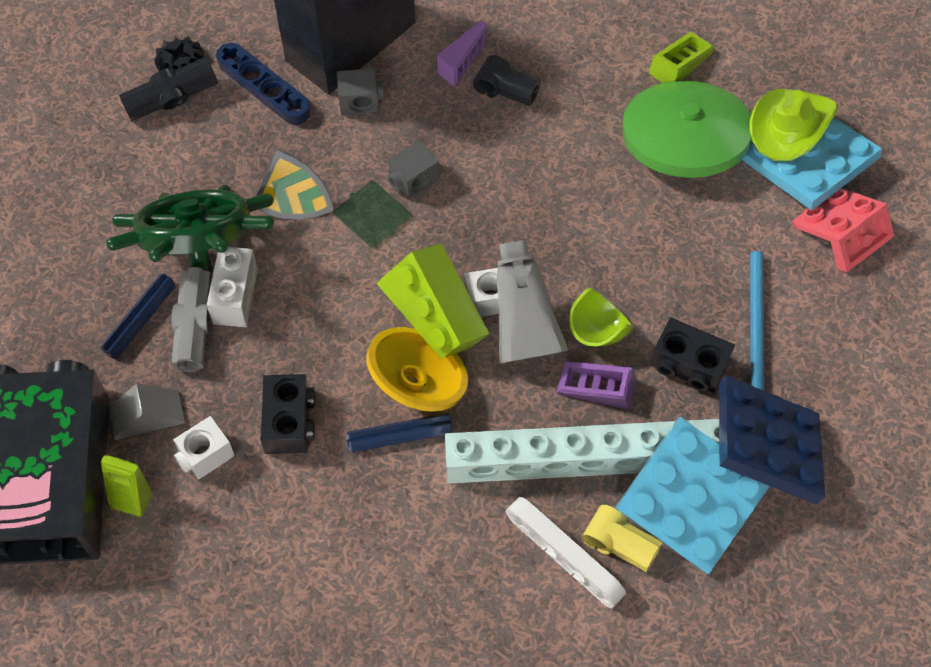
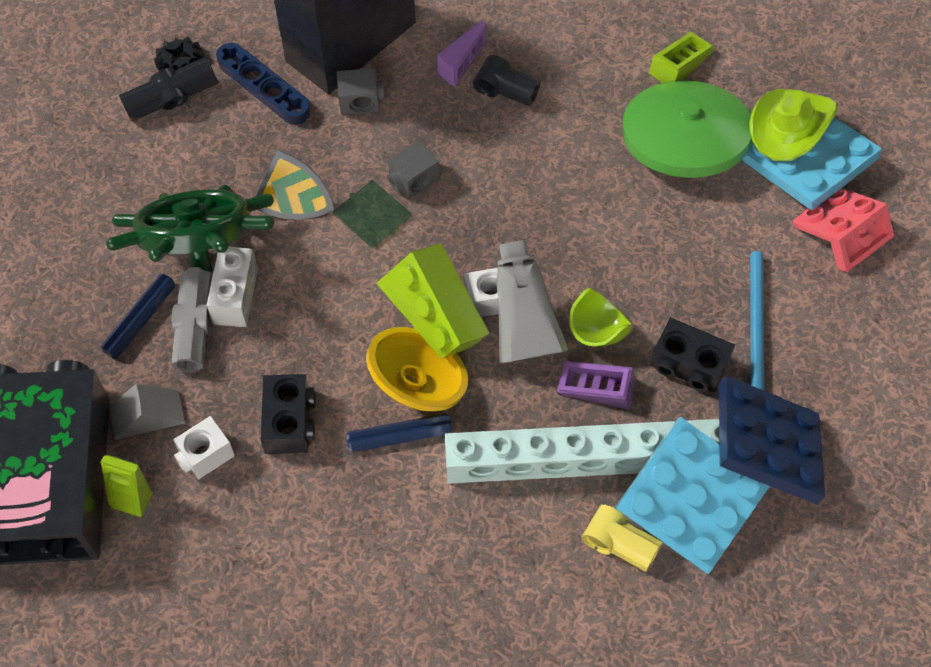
(566, 552): white beam -> none

